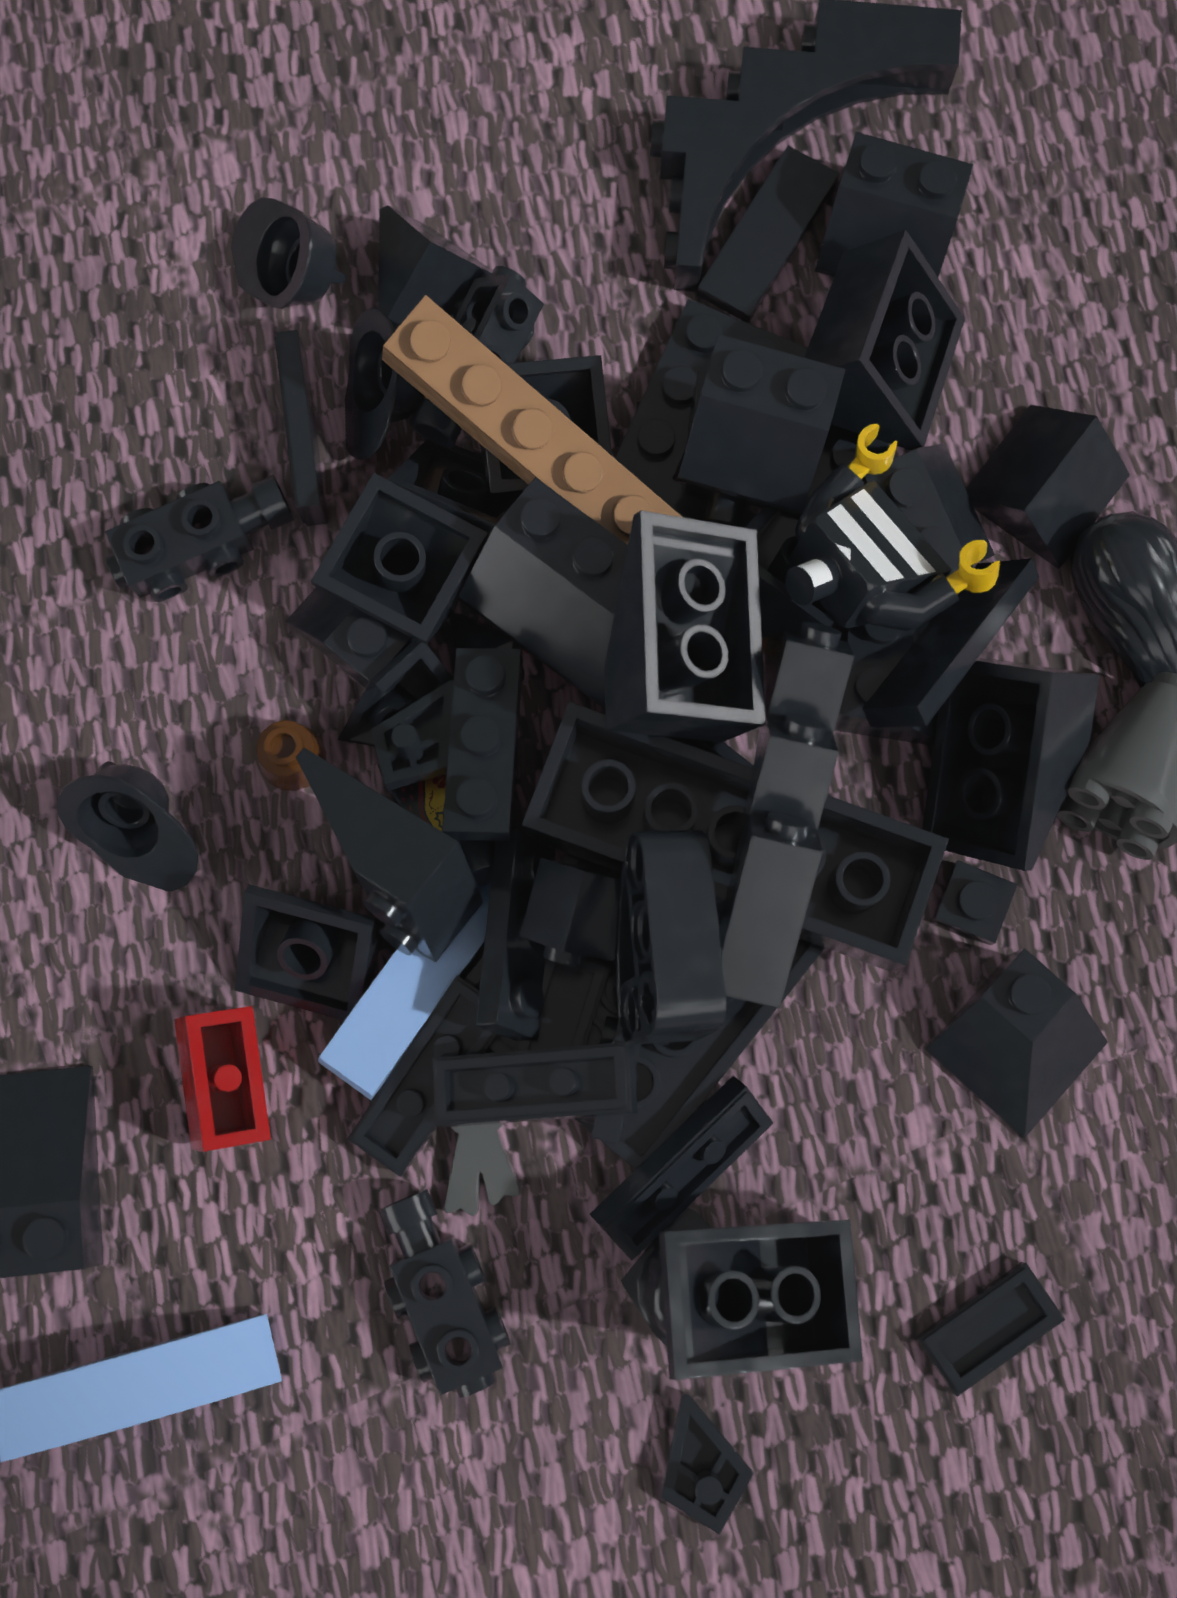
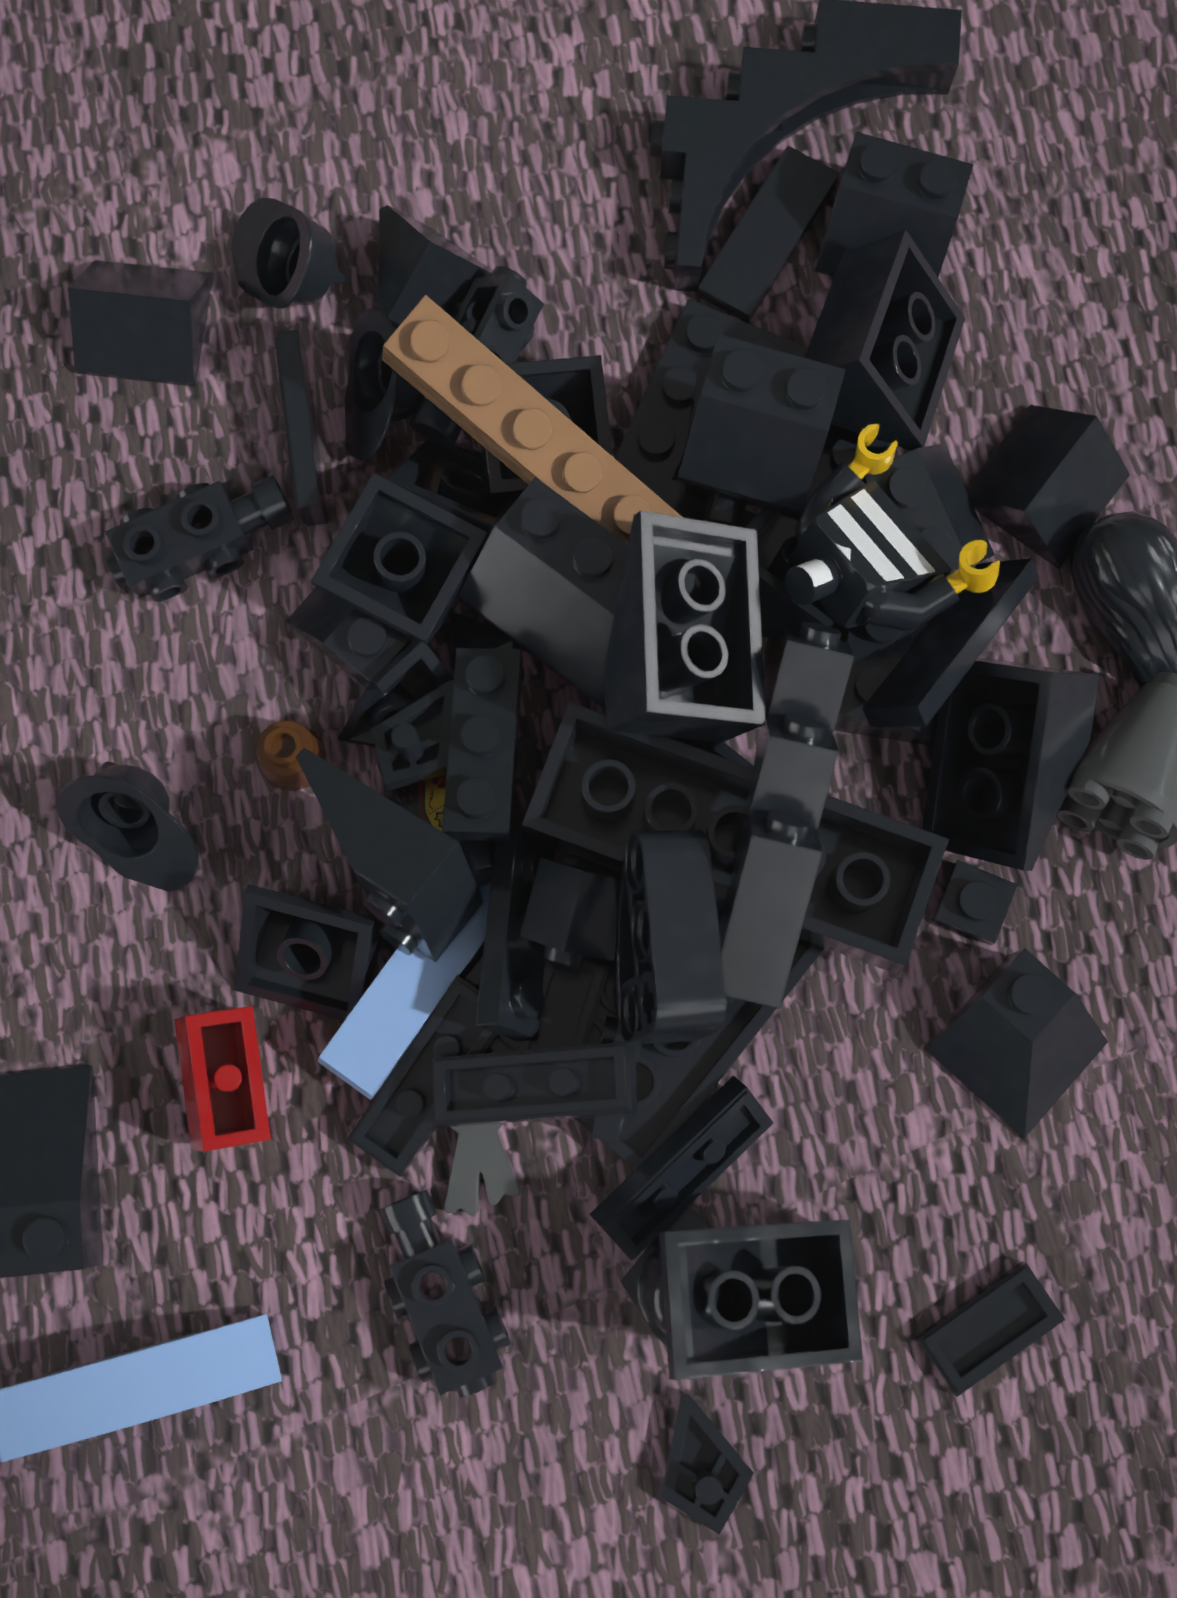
(139, 321): none -> black slope

